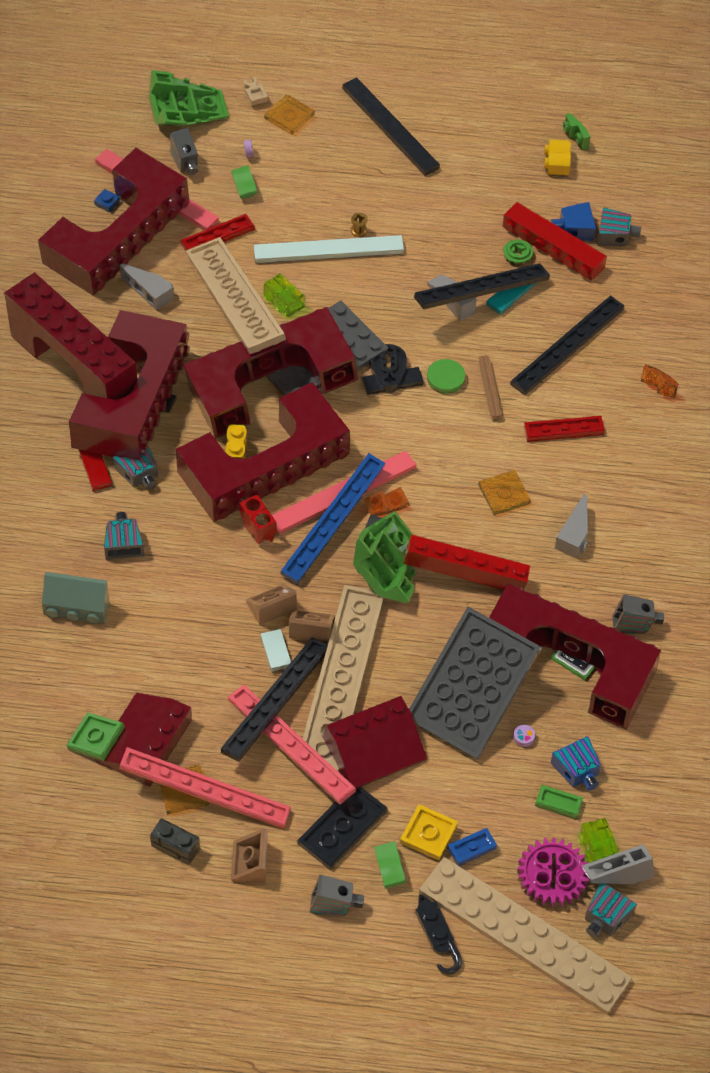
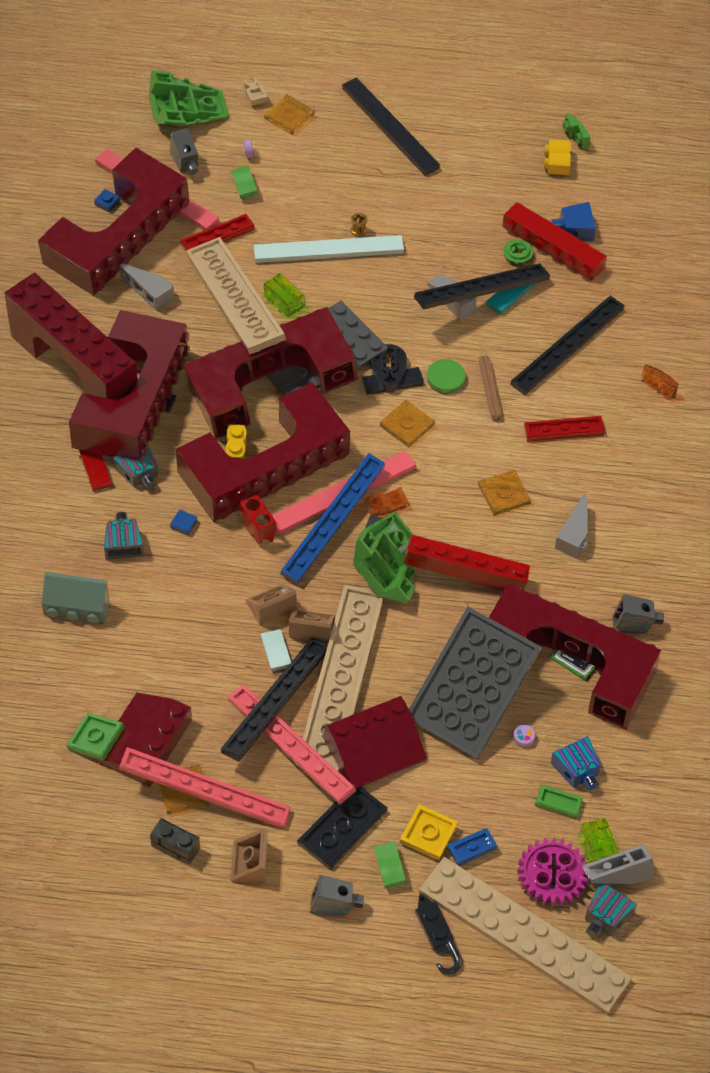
(183, 522): none -> blue tile
(407, 423): none -> clear yellow tile
(616, 228): dark grey torso -> none

